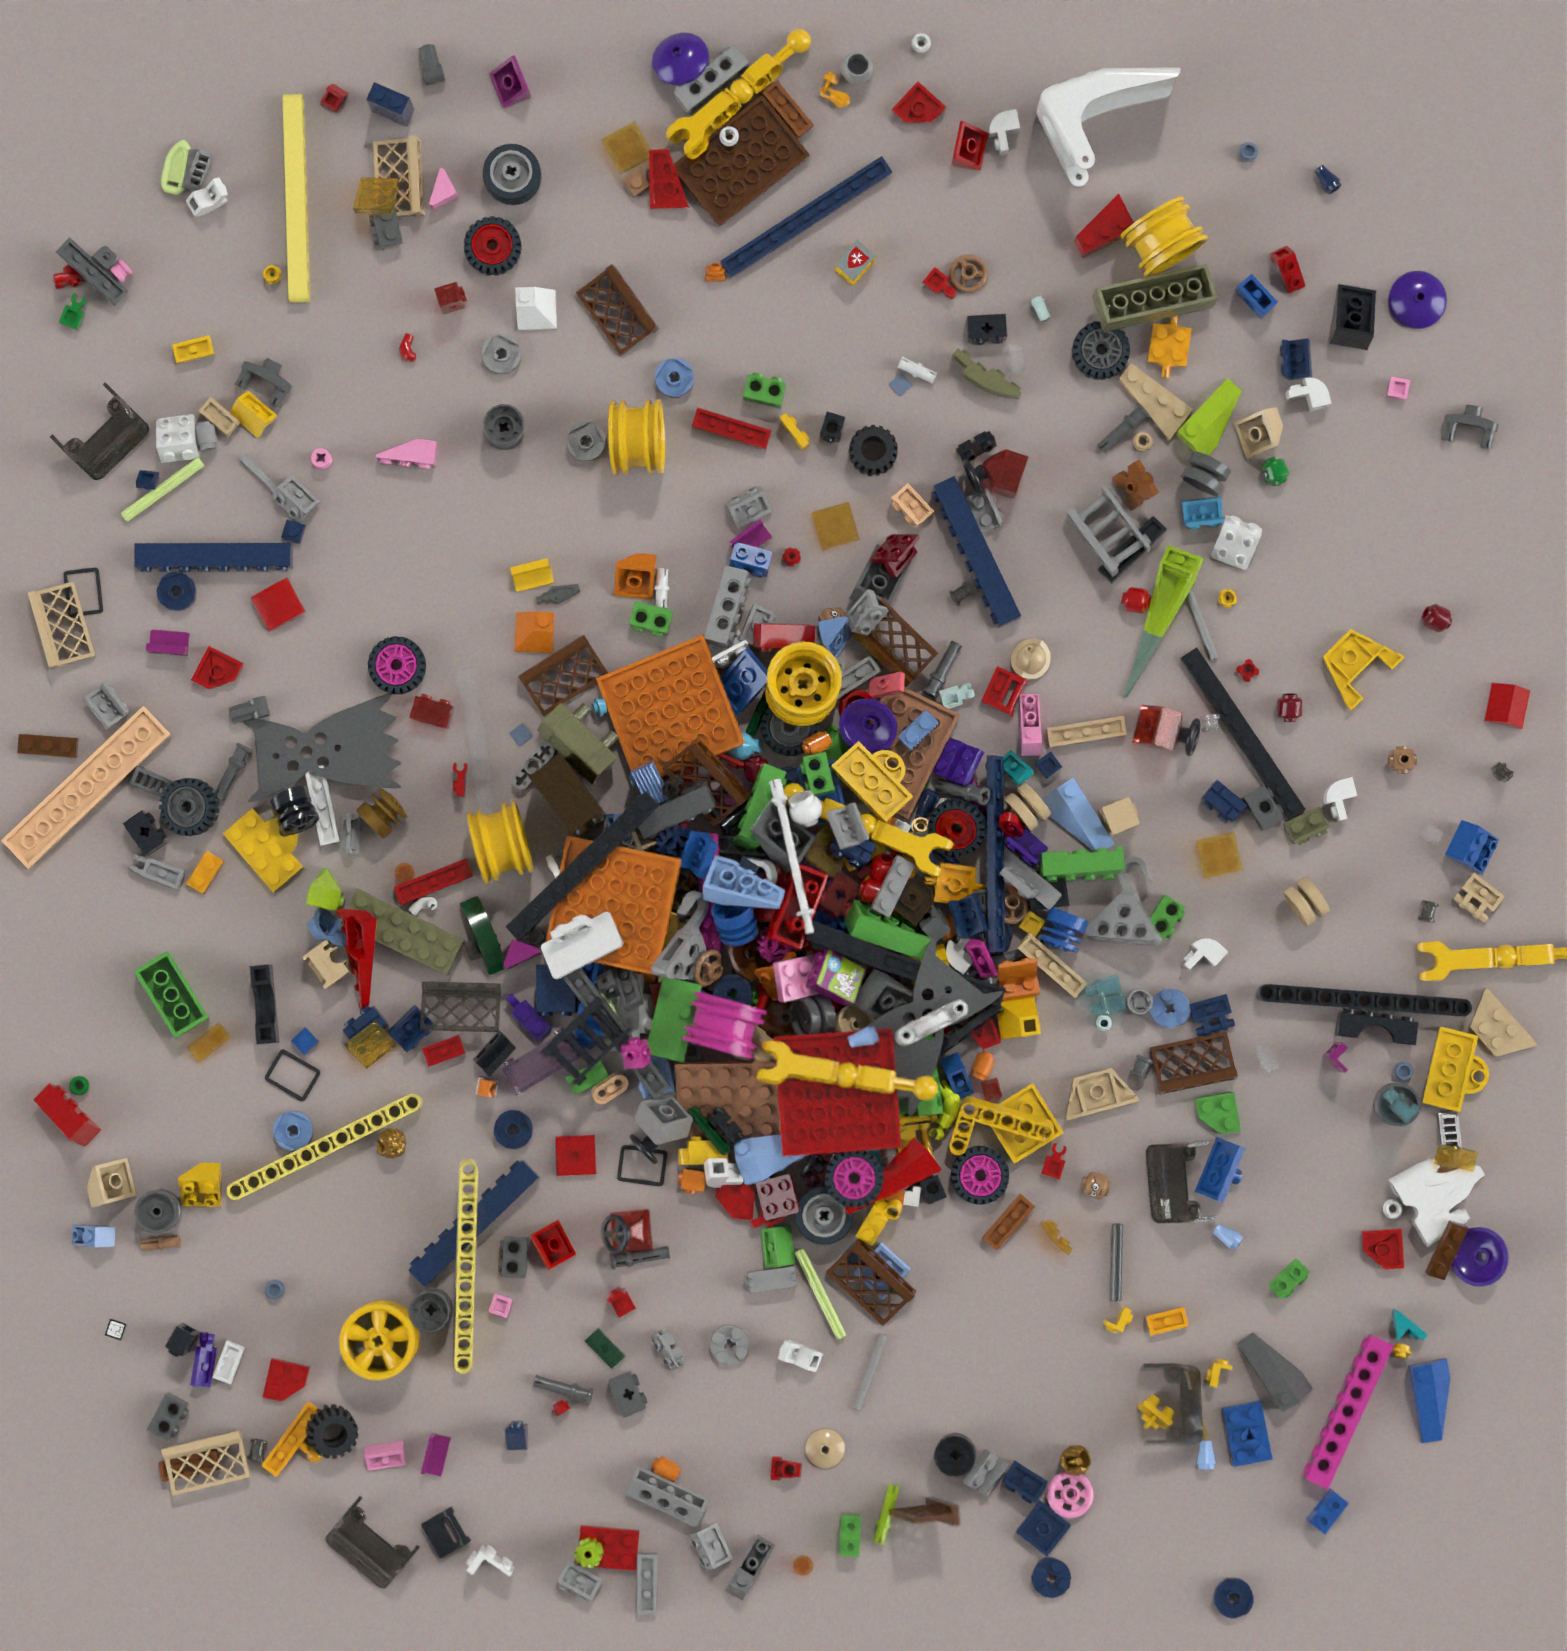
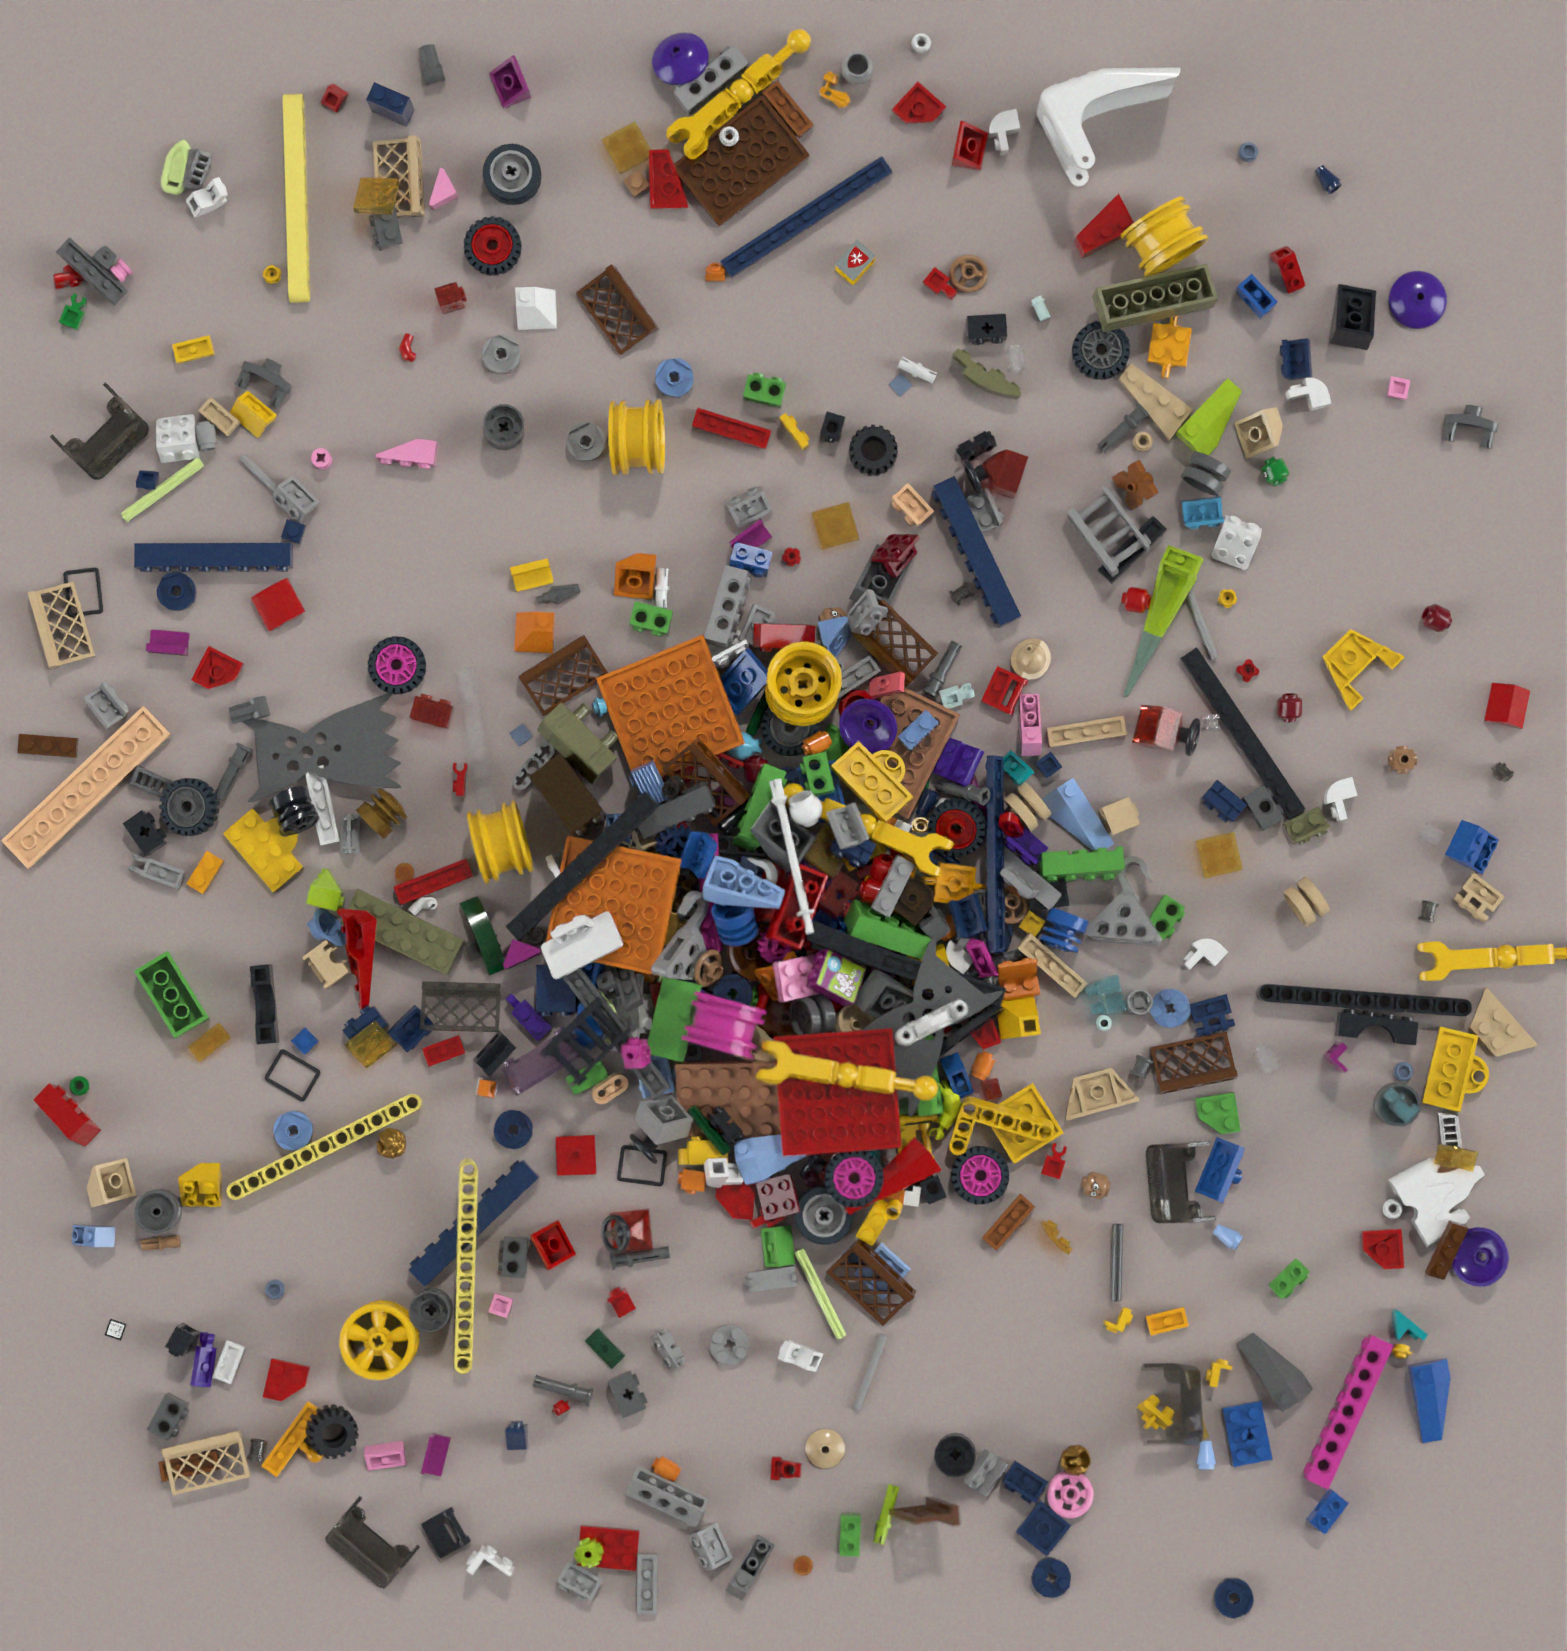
(864, 1037): light blue cone -> none

